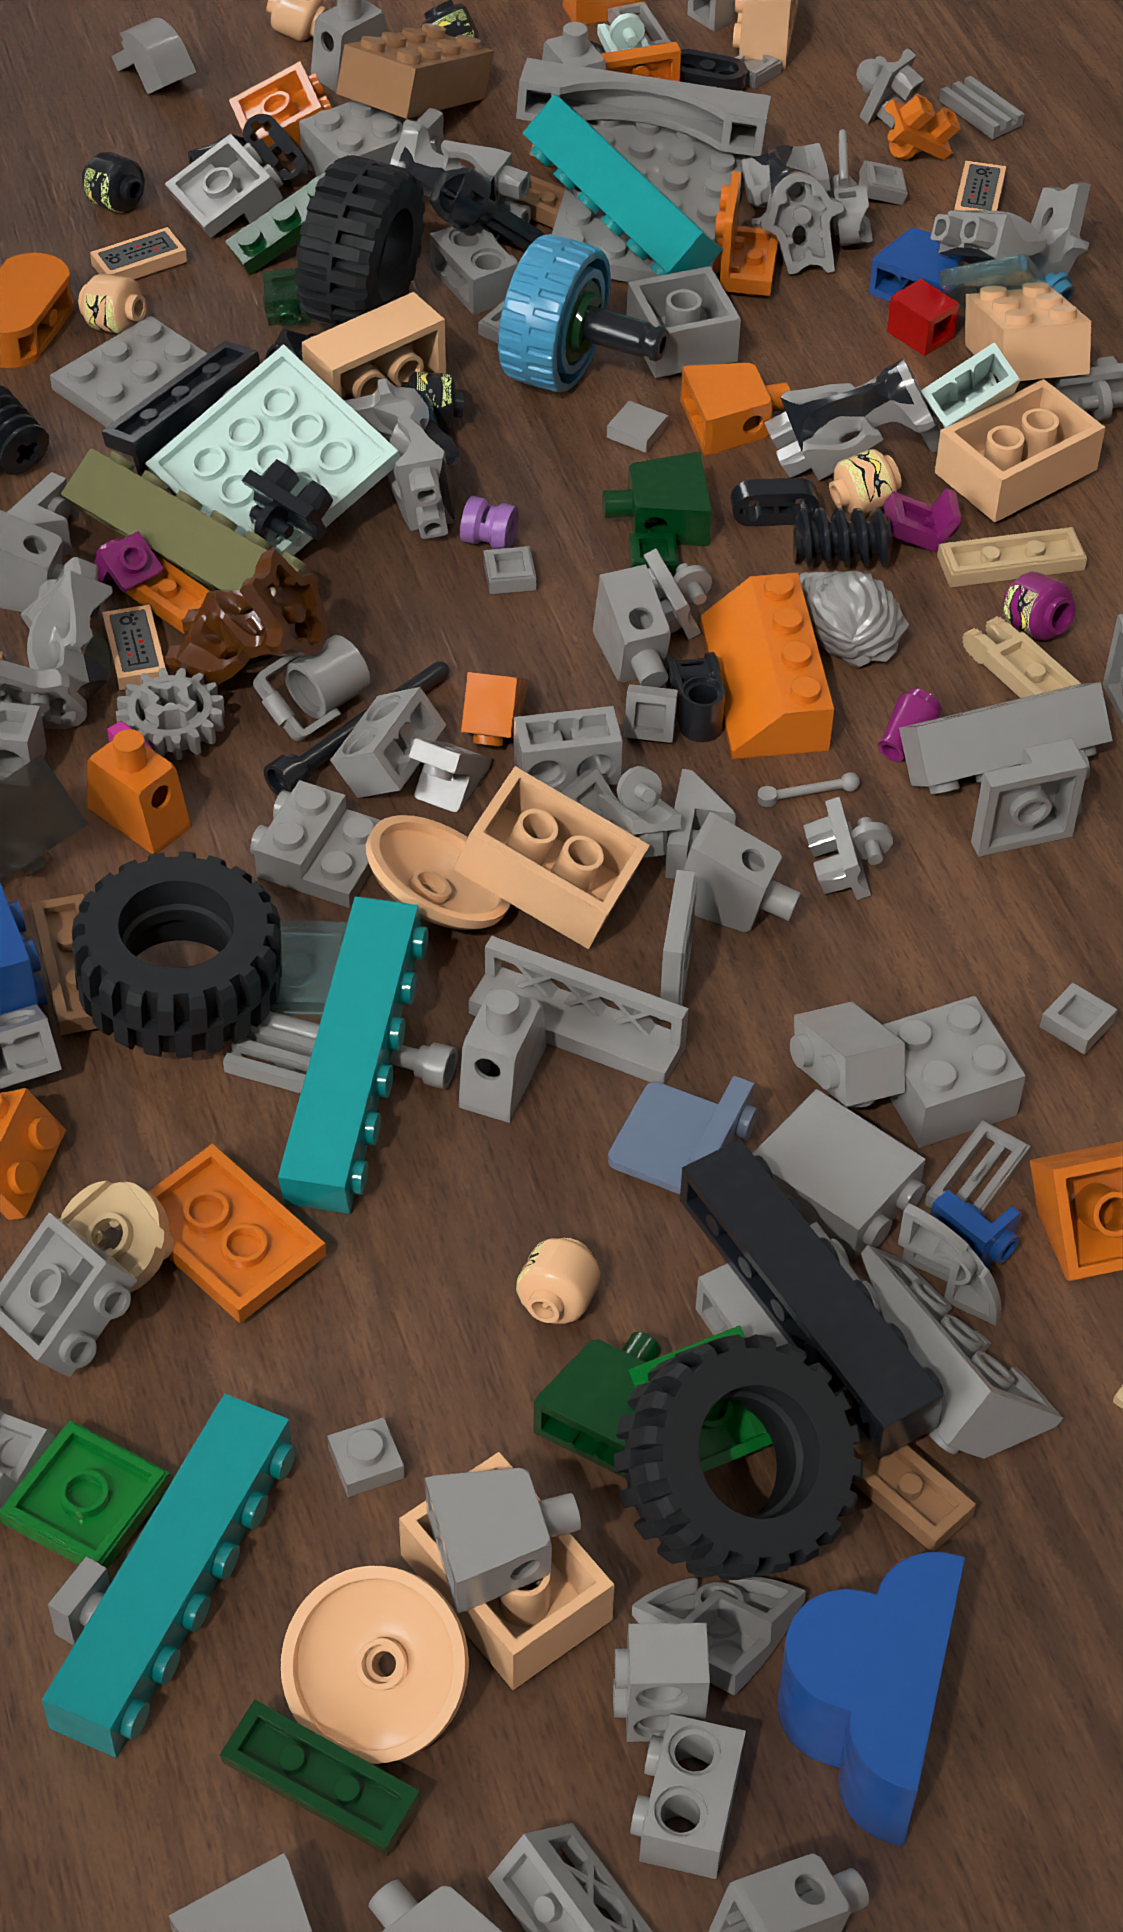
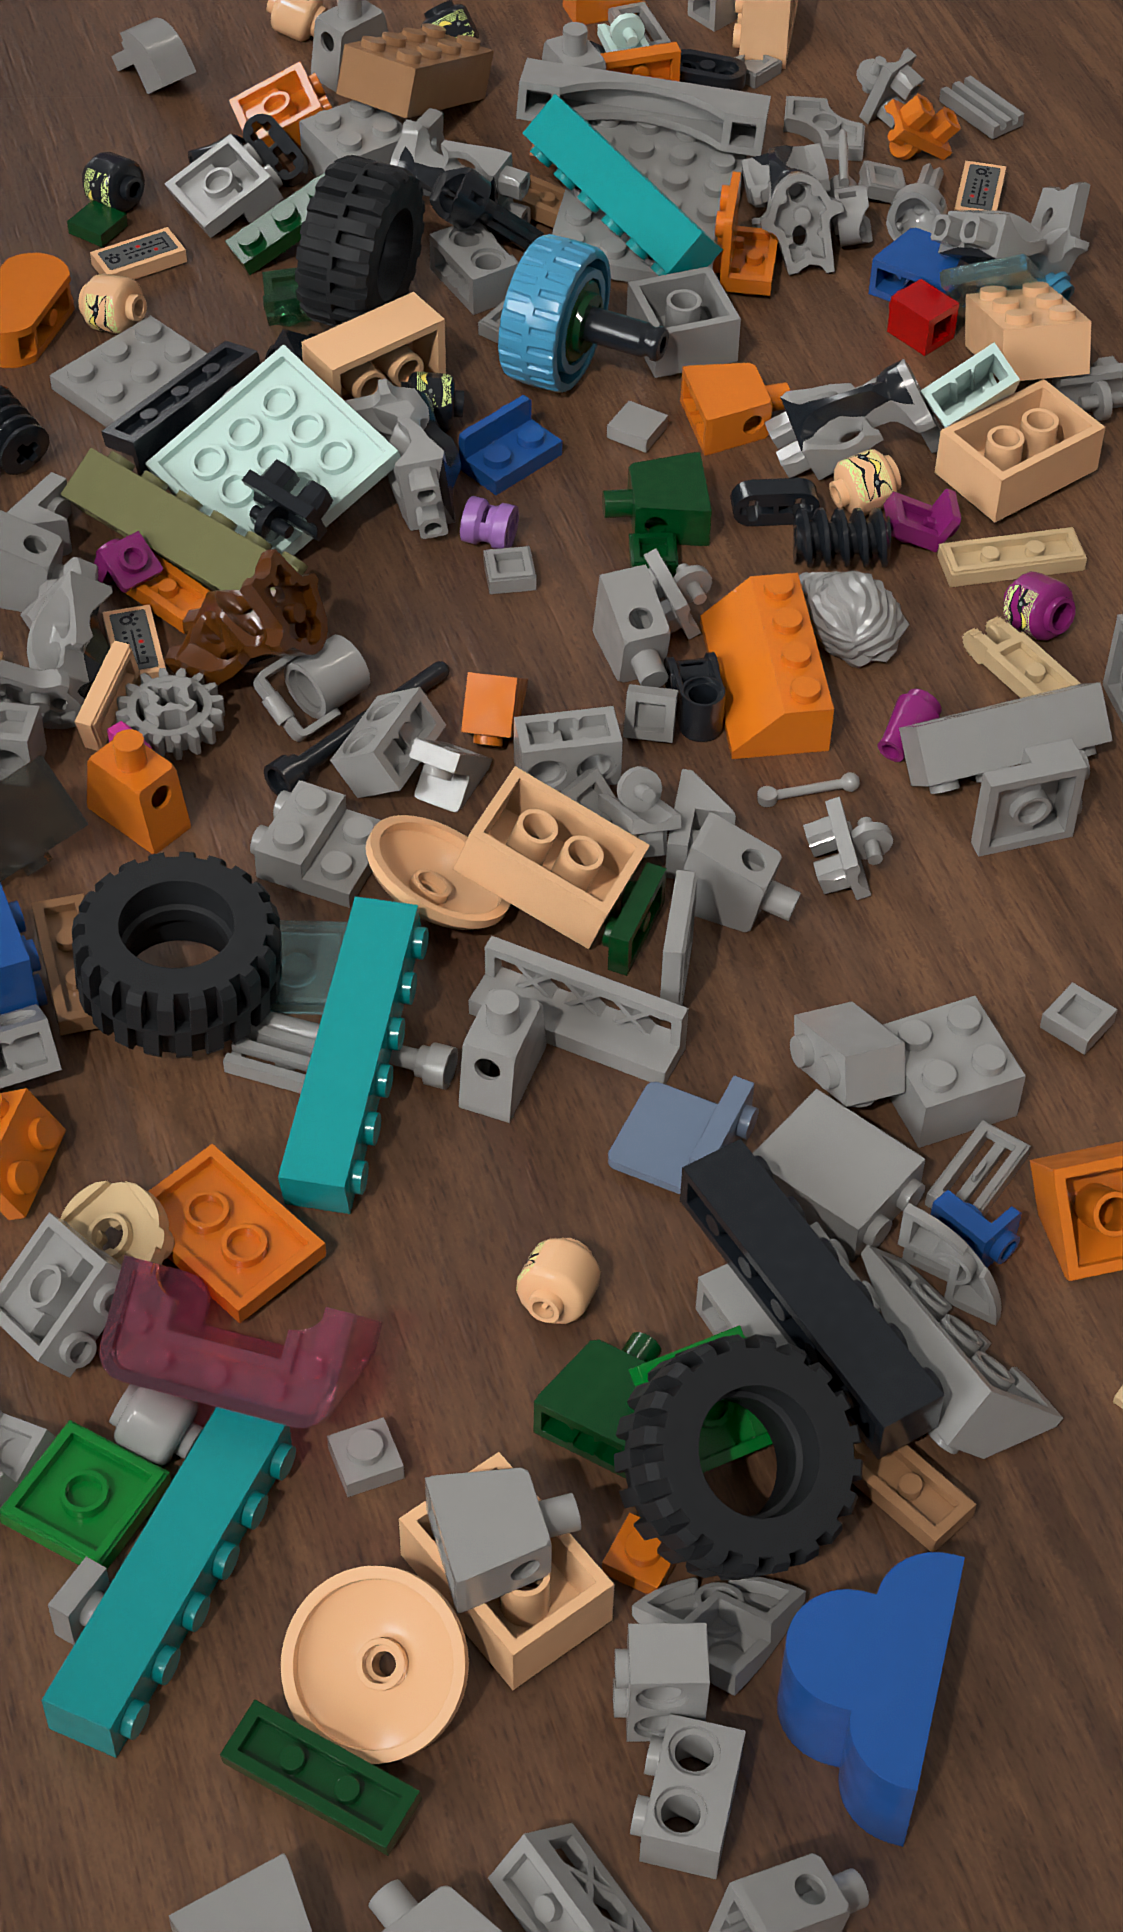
(97, 223): none -> dark green tile
(100, 705): none -> light nougat tile
(155, 1424): none -> light grey head
(162, 1344): none -> clear pink windscreen
(506, 447): none -> blue bracket
(636, 1560): none -> orange plate
(640, 907): none -> dark green plate
(818, 123): none -> light grey tile
(917, 204): none -> light grey piece

